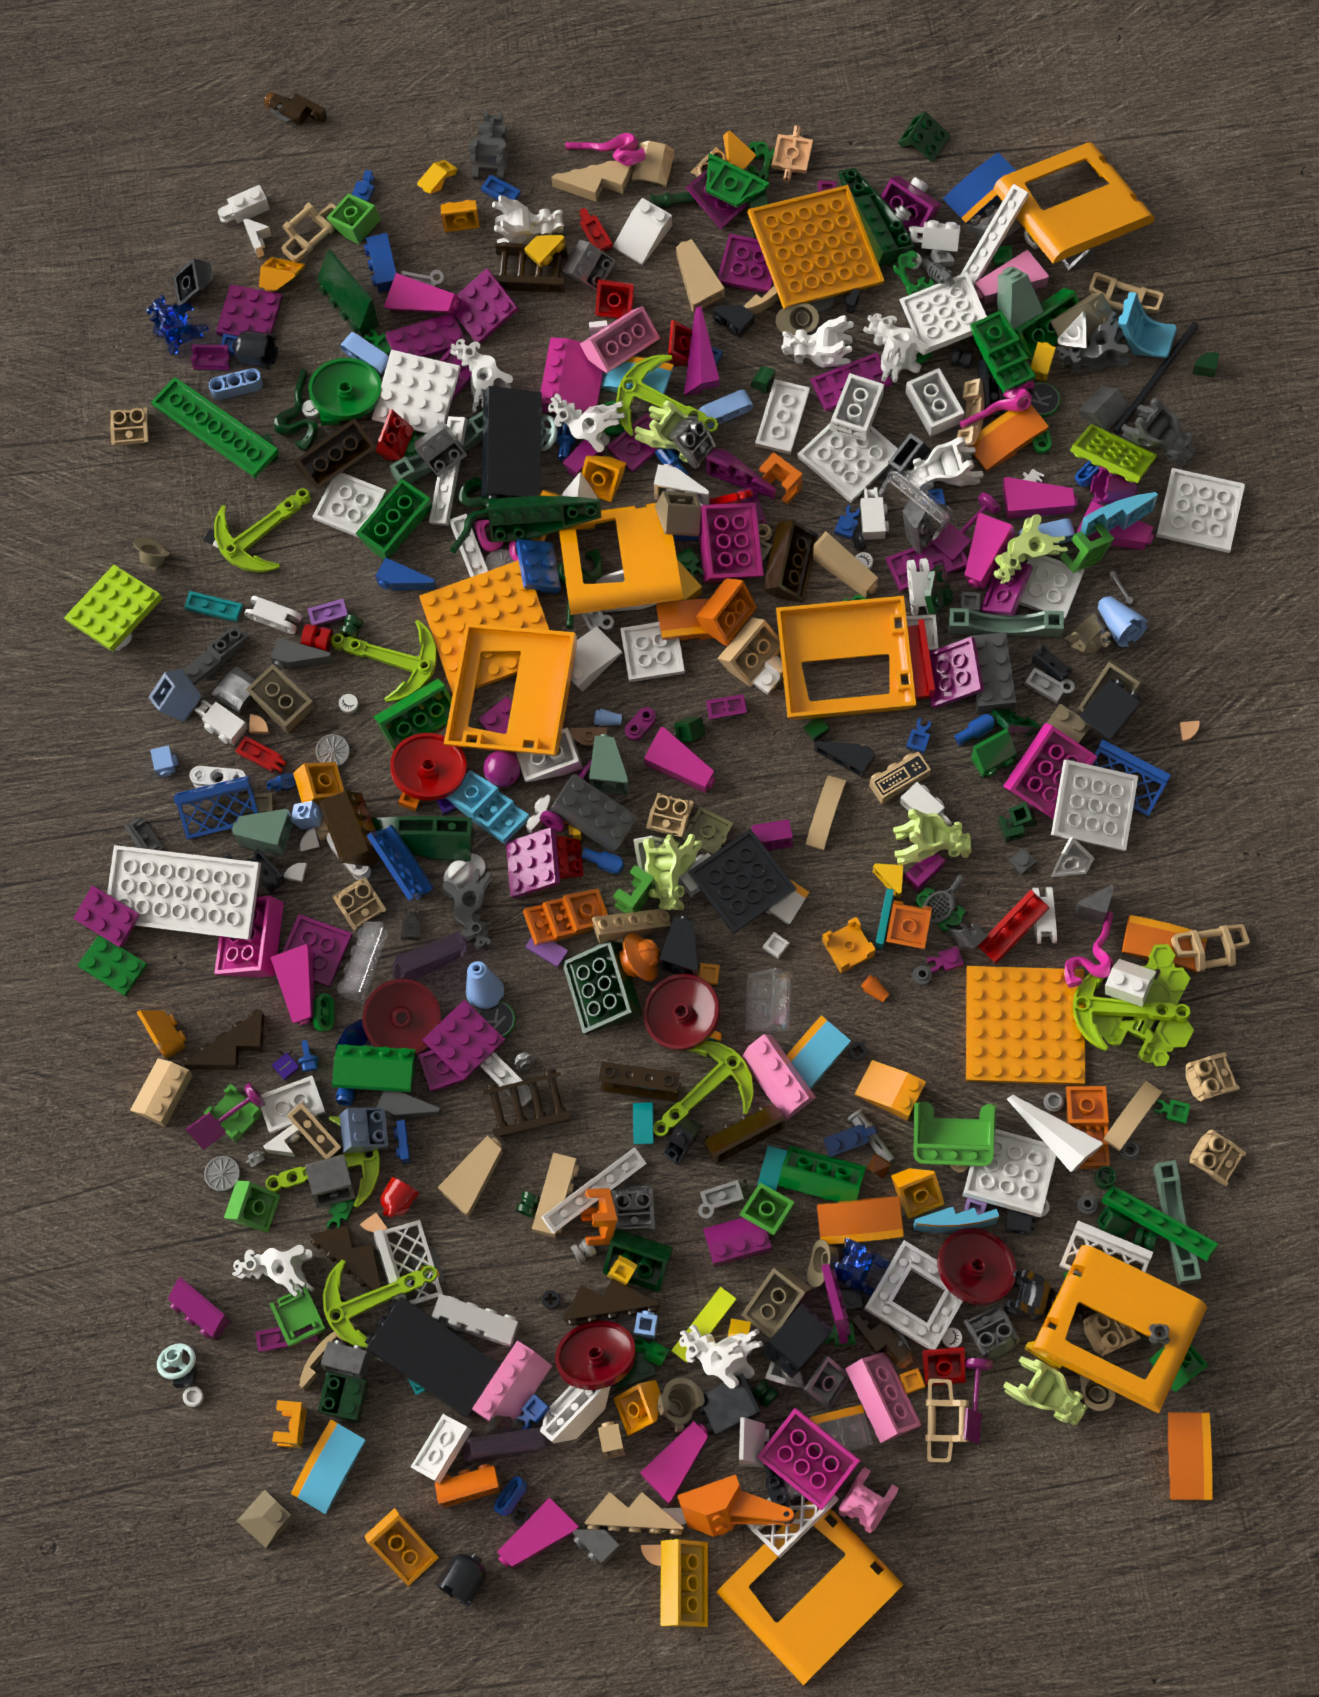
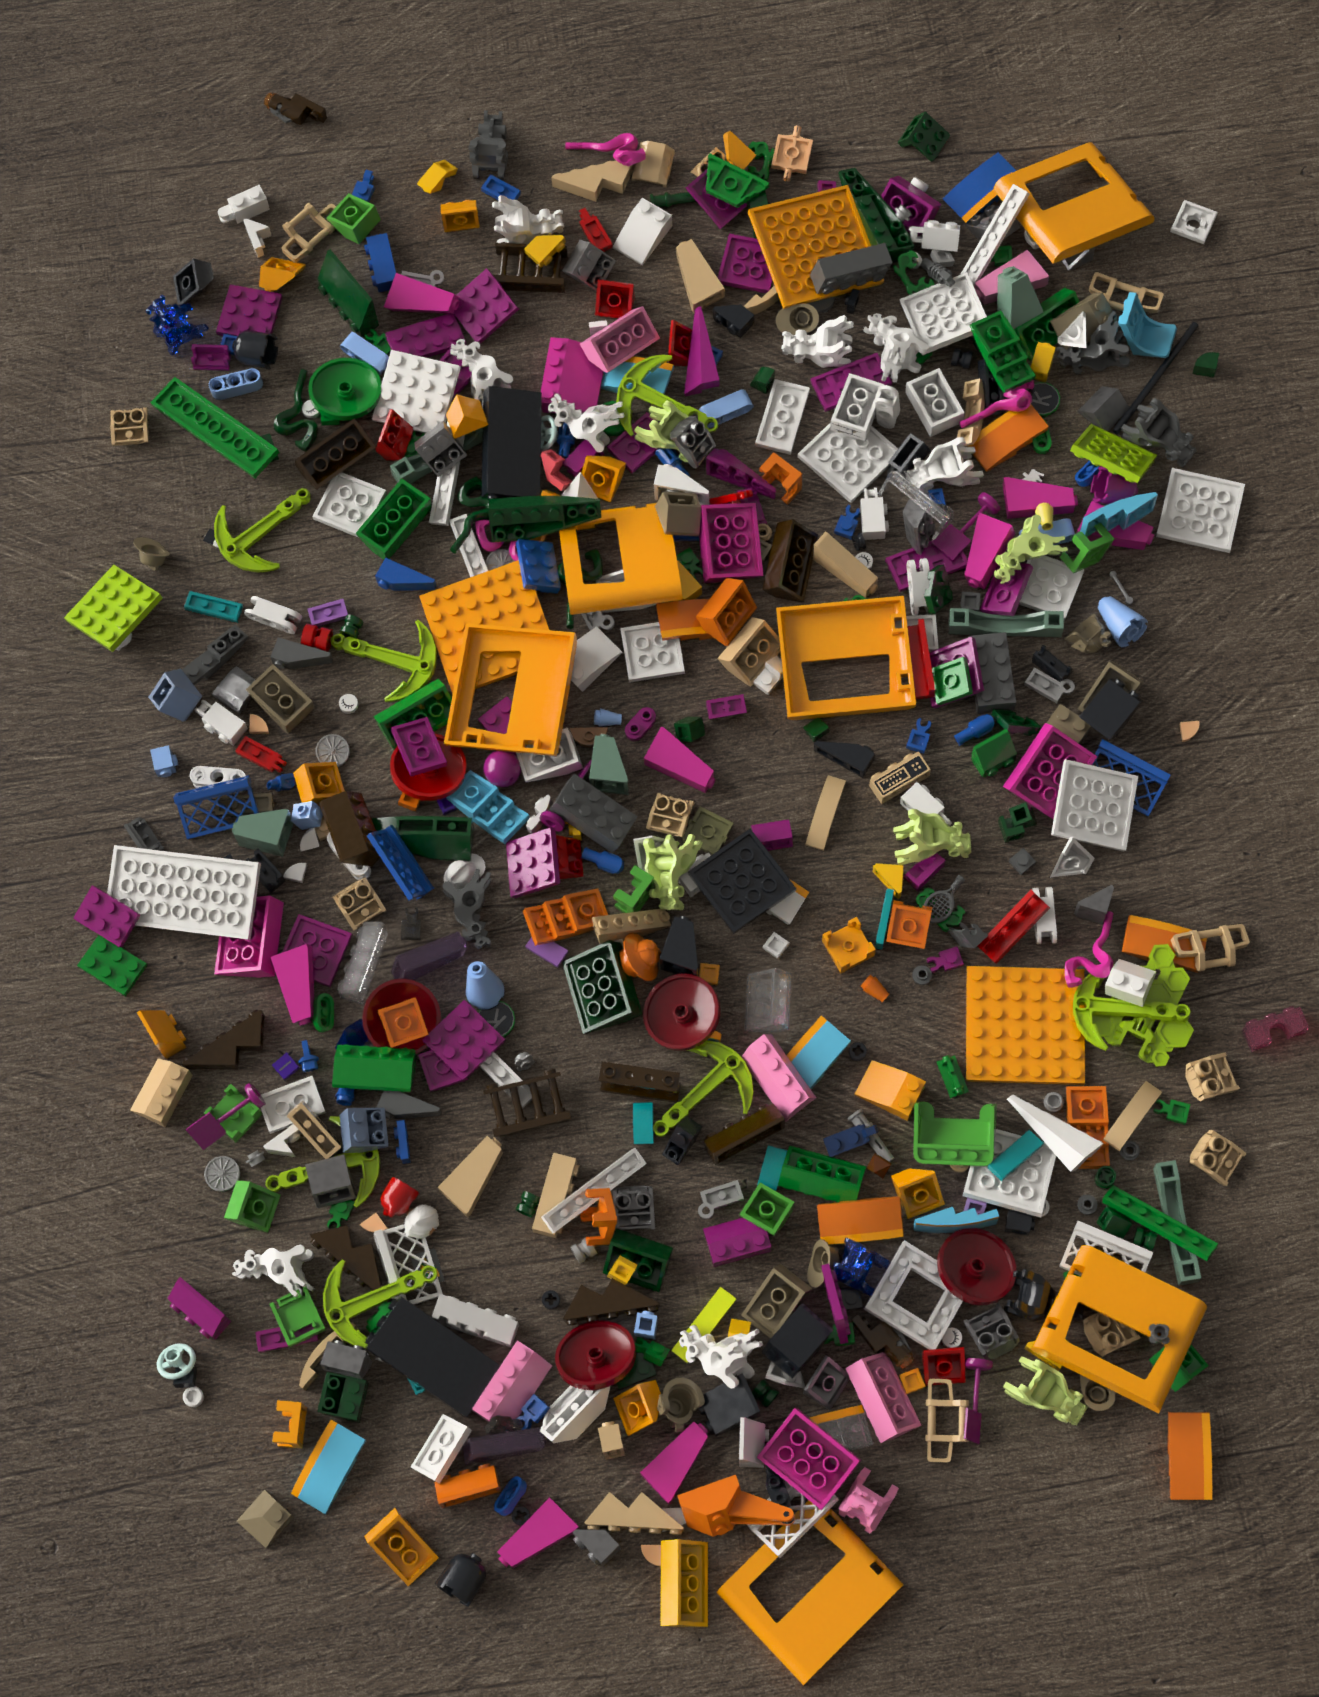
(372, 1321): none -> green plate
(403, 1022): none -> orange panel
(419, 746): none -> magenta plate
(421, 1221): none -> white hair
(465, 416): none -> light orange slope
(552, 463): none -> coral slope
(851, 269): none -> dark grey brick
(887, 407): none -> white piece
(952, 681): none -> plate
(952, 1076): none -> green hinge
(1015, 1155): none -> teal tile
(1045, 510): none -> light yellow cone
(1192, 211): none -> white piece
(1290, 1021): none -> clear pink arch

